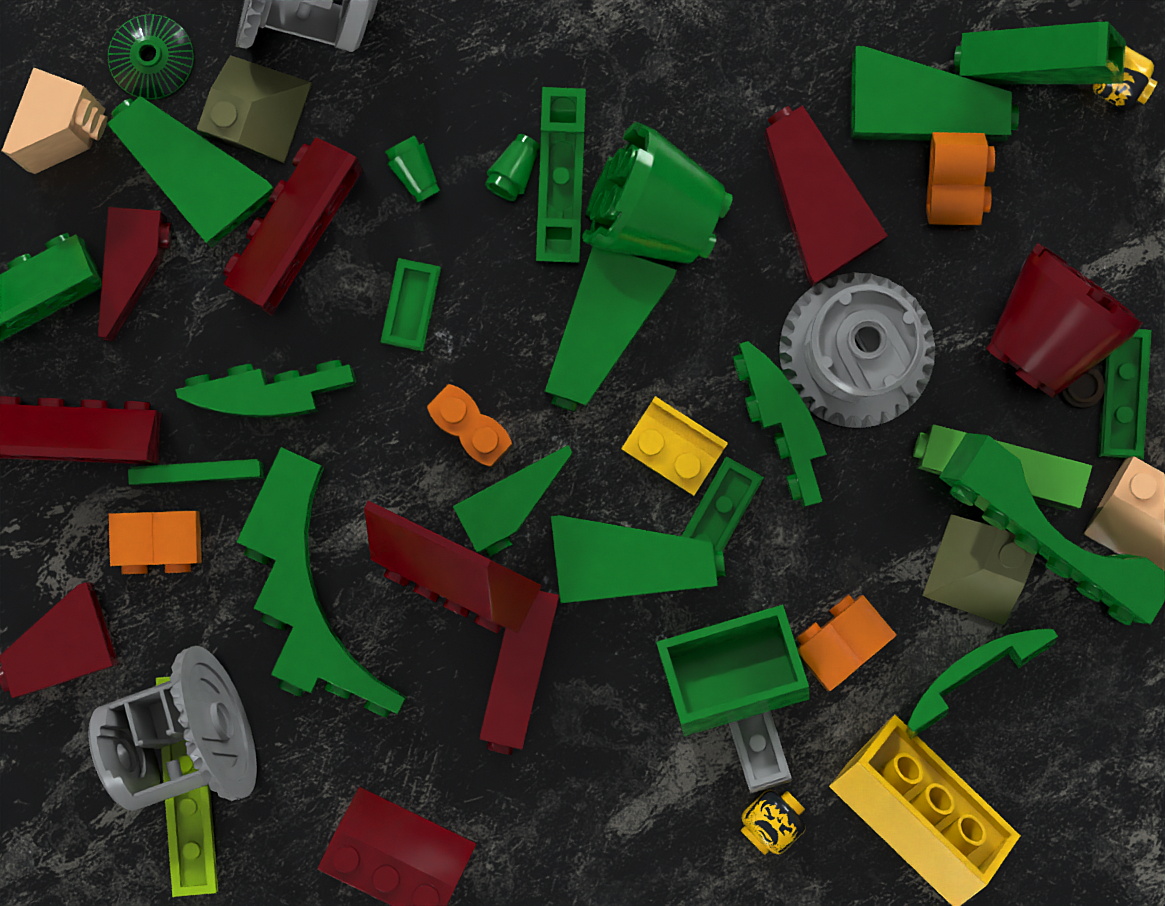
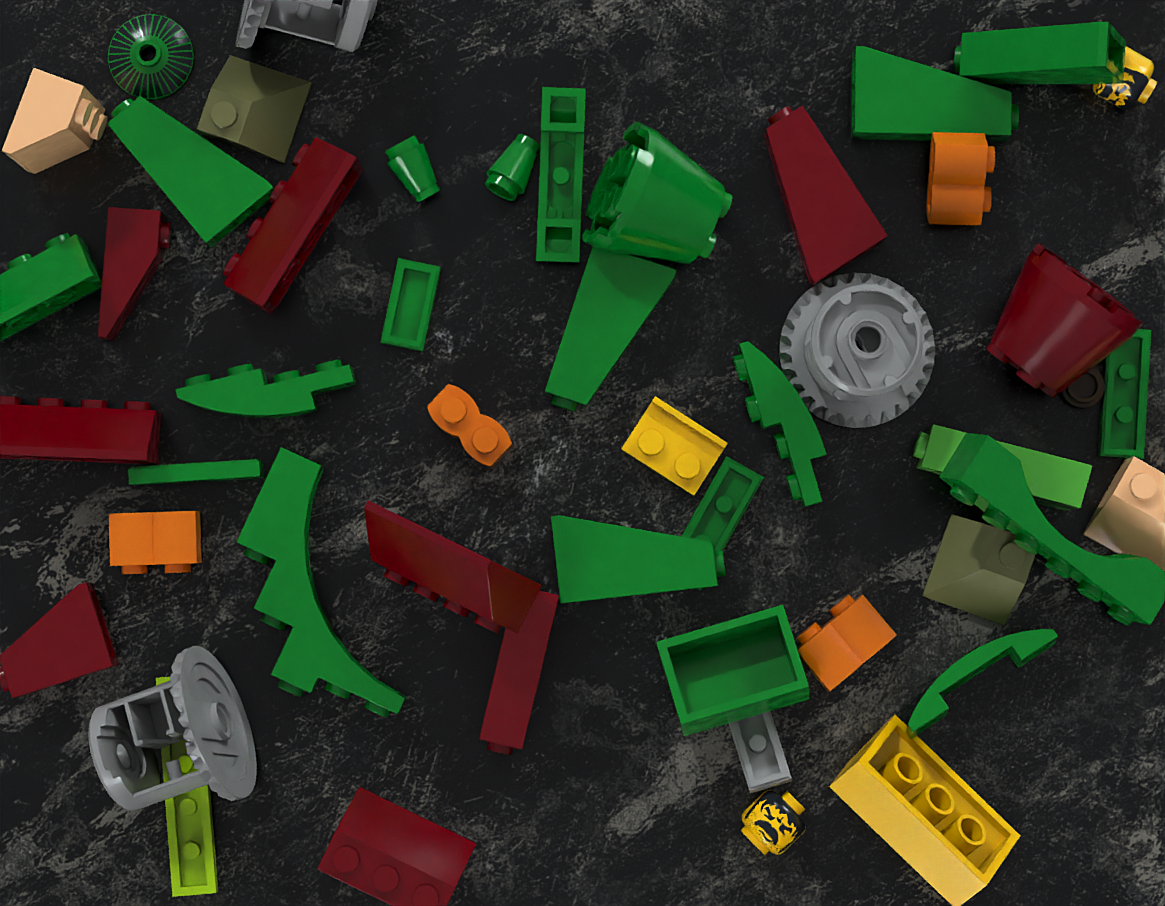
(505, 506): green slope -> none

